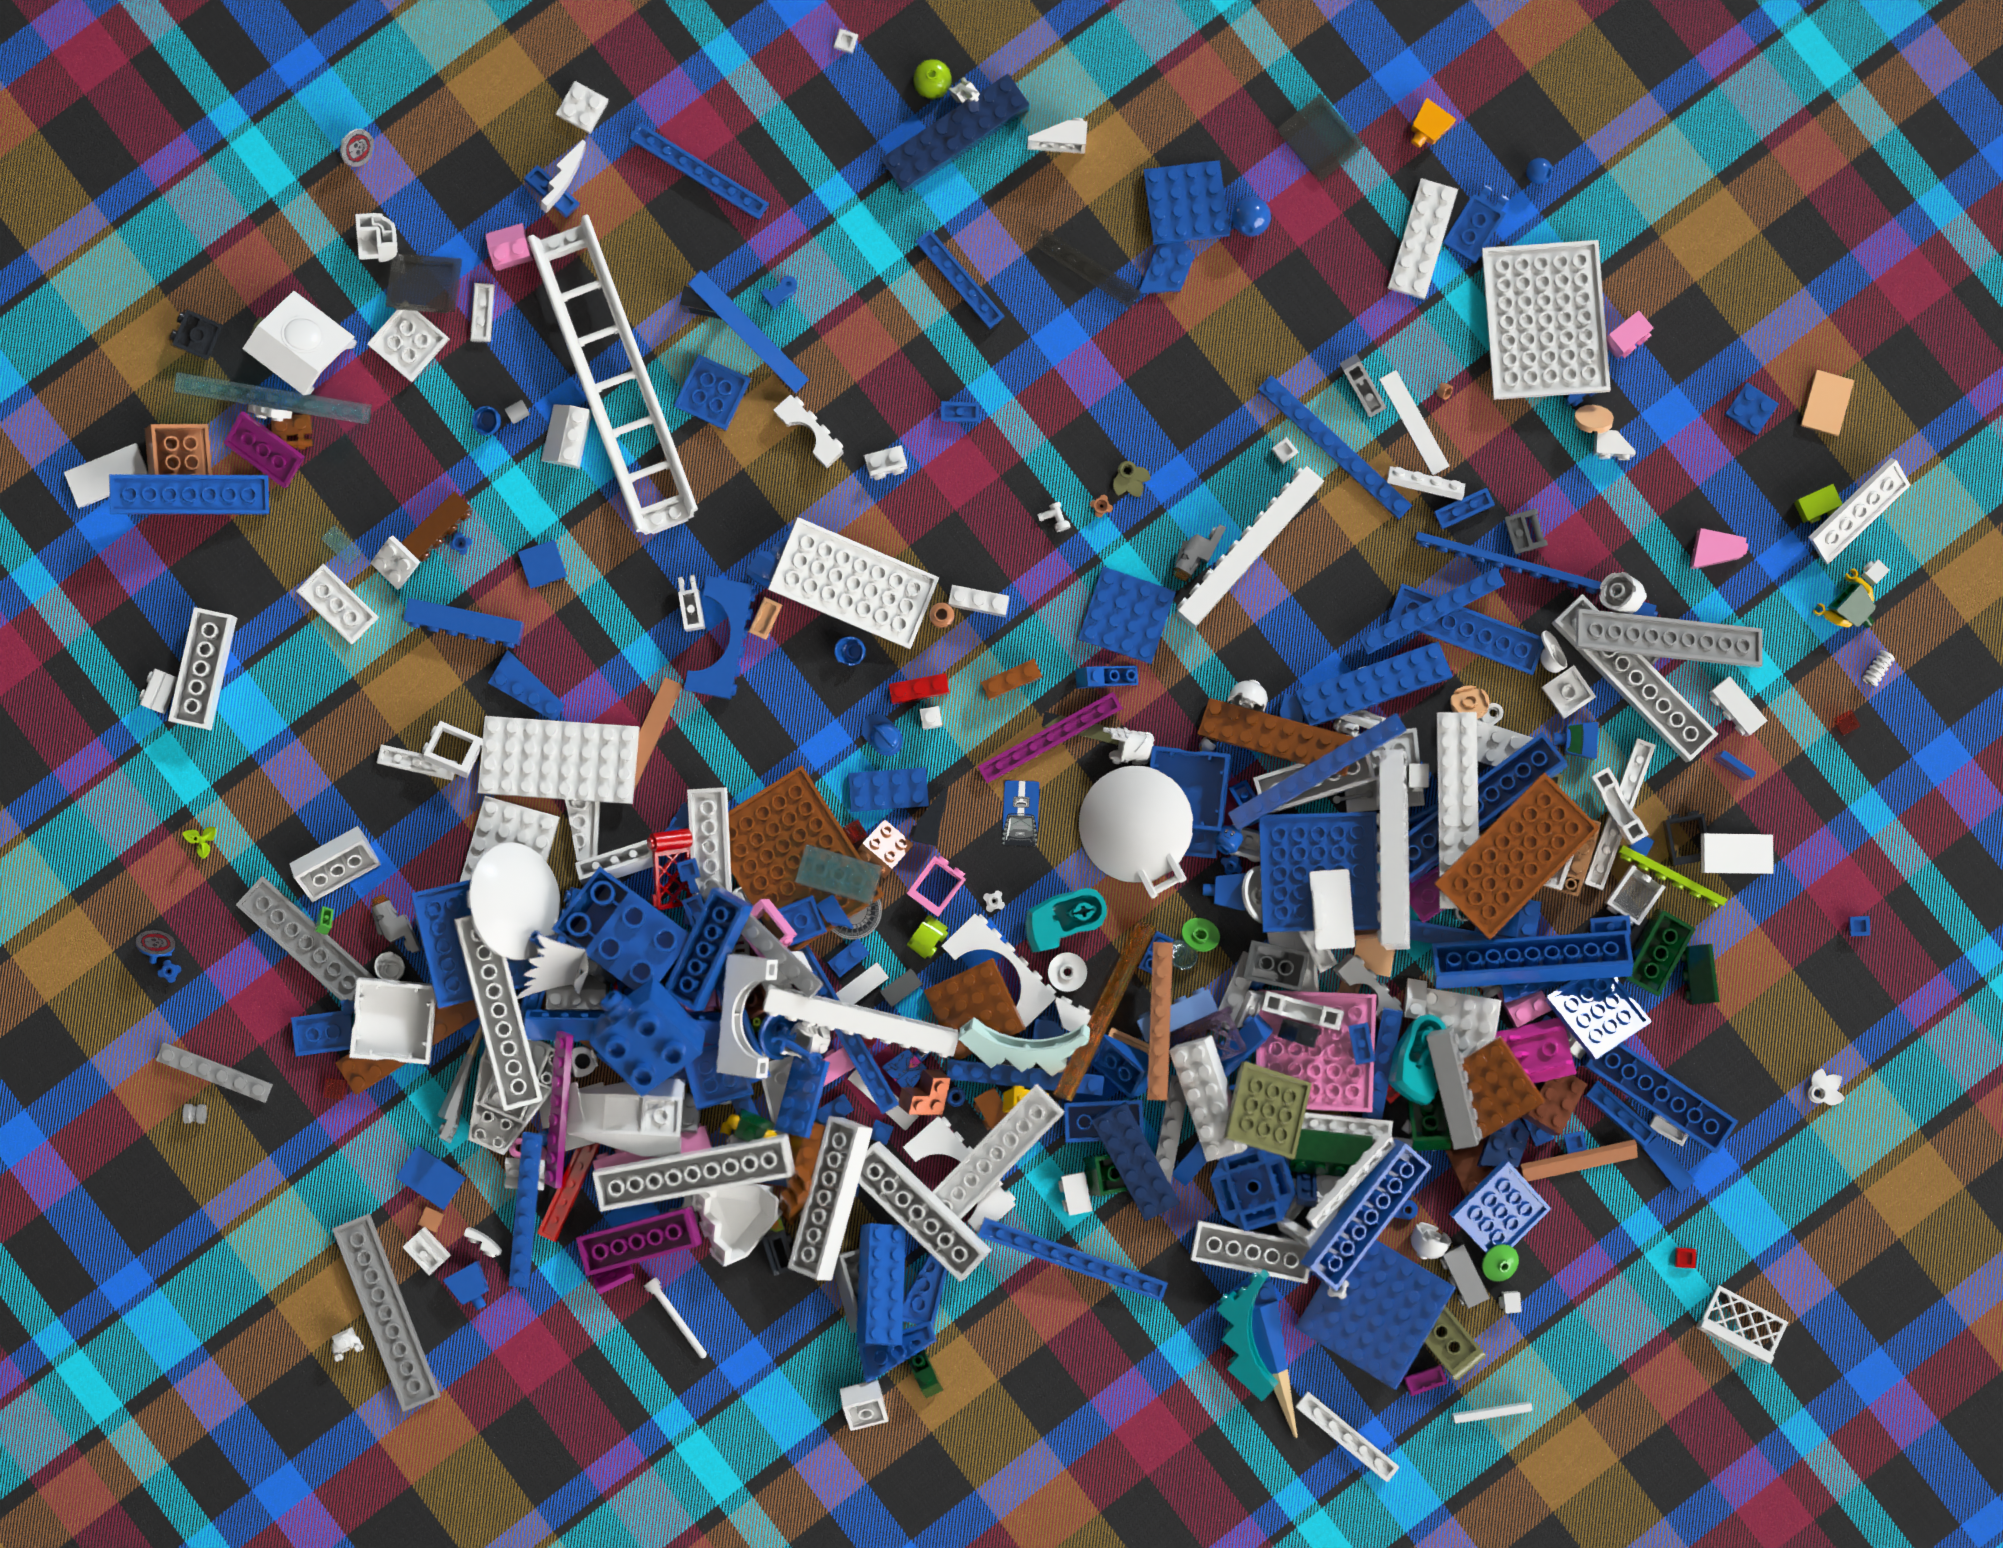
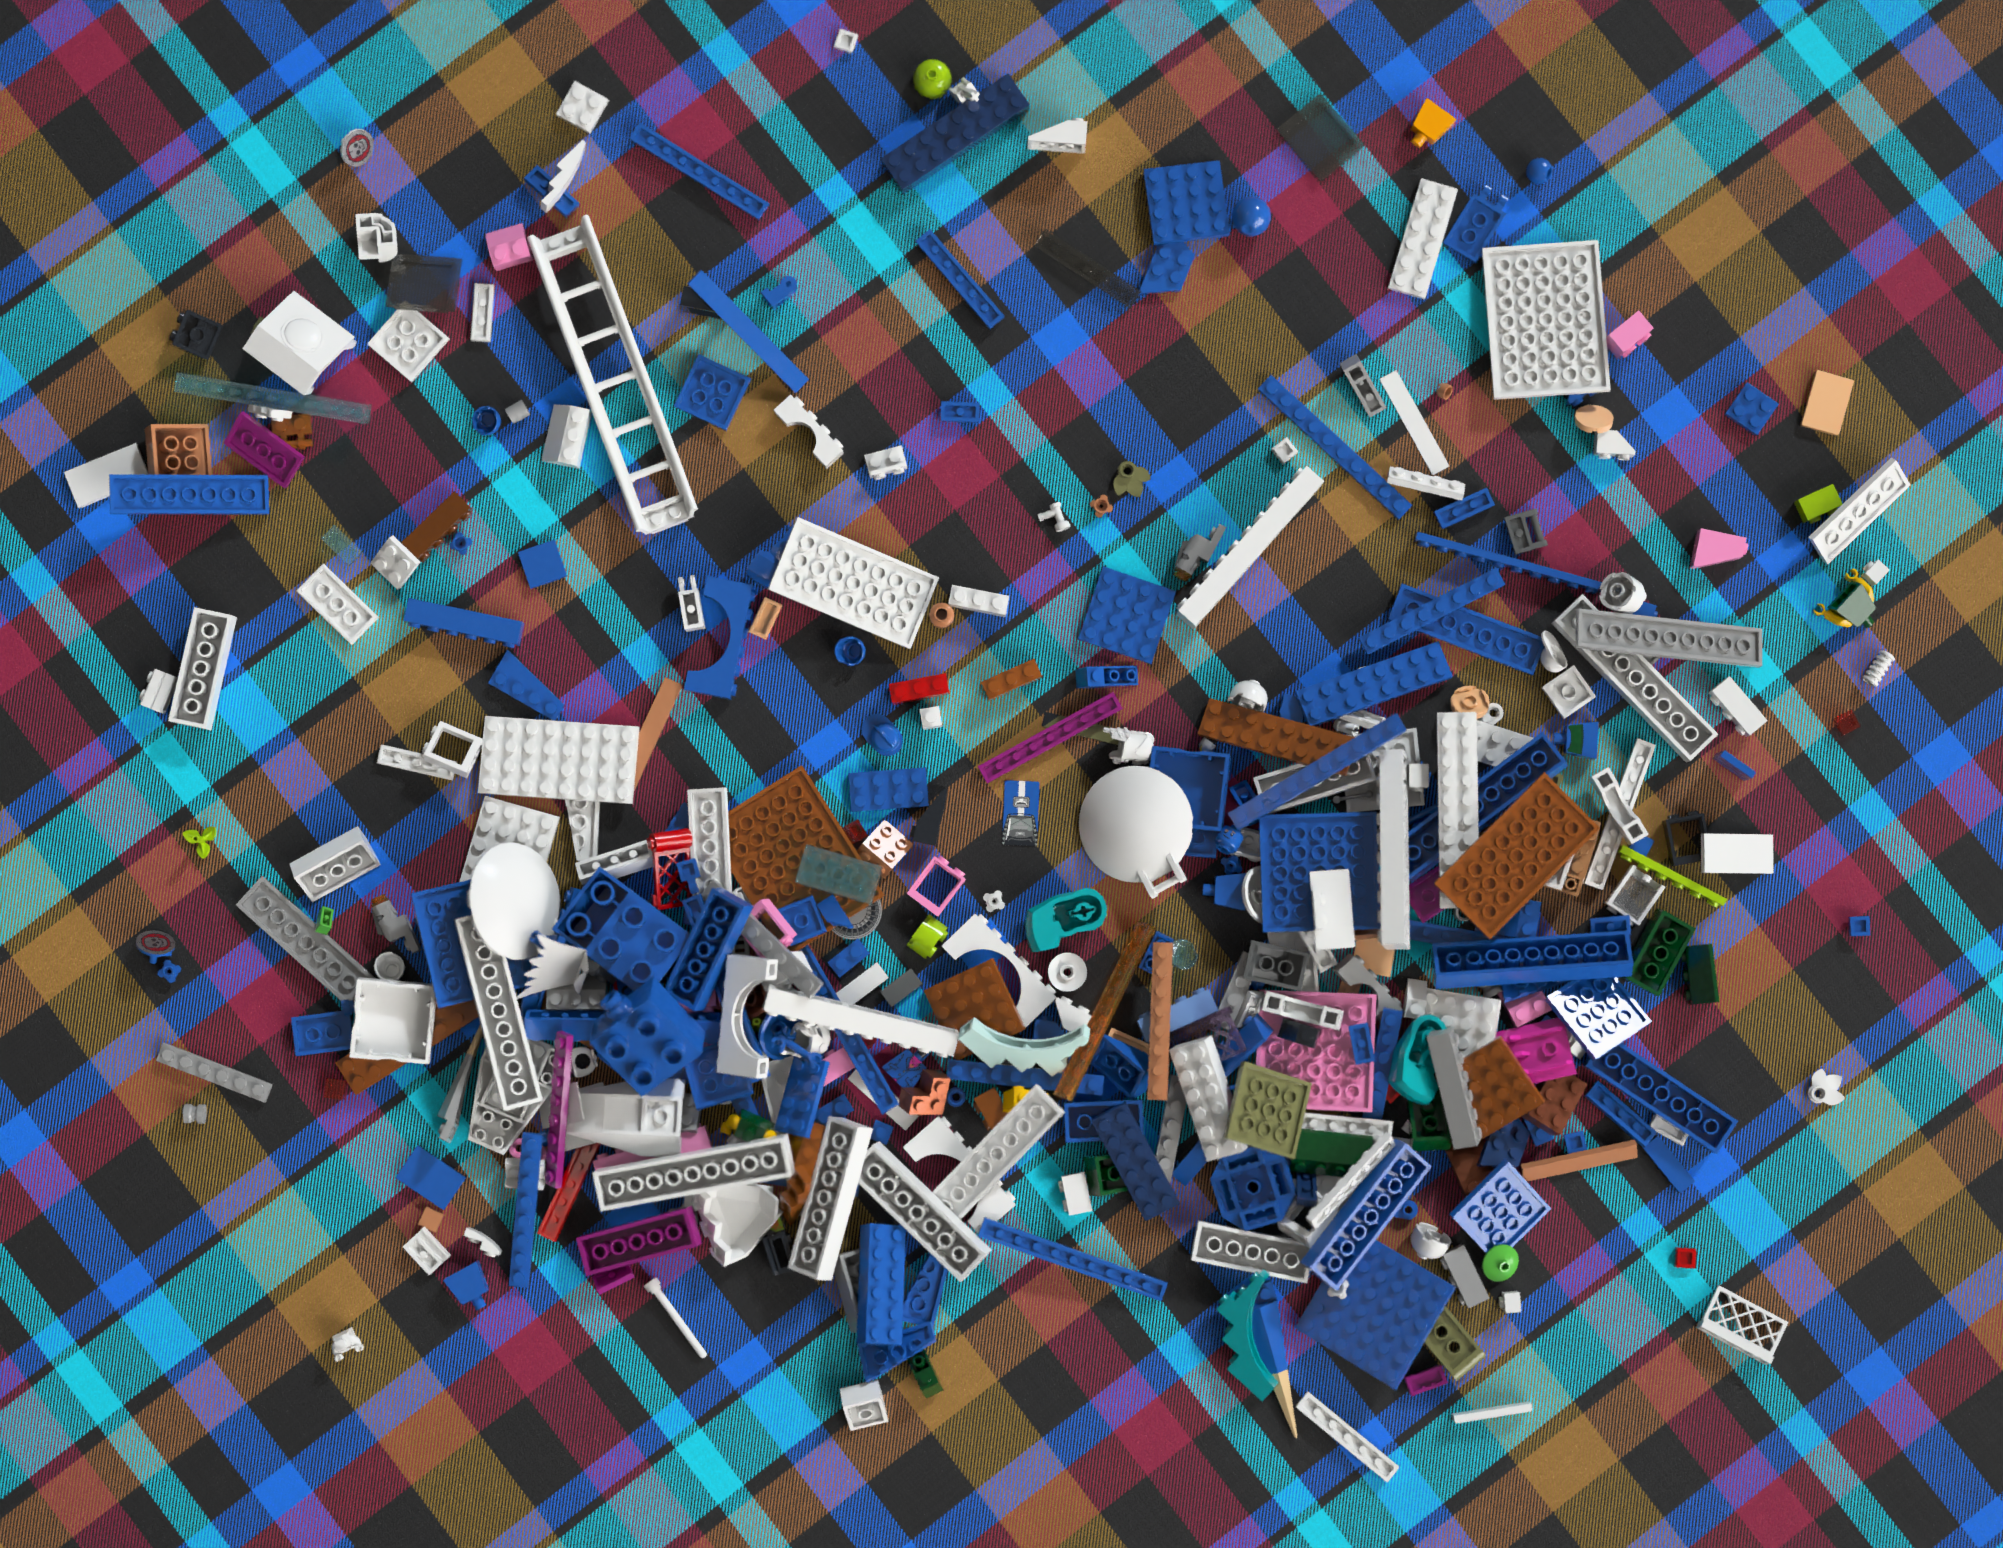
(386, 1312): light grey plate -> none
(1203, 929): bright green dish -> none

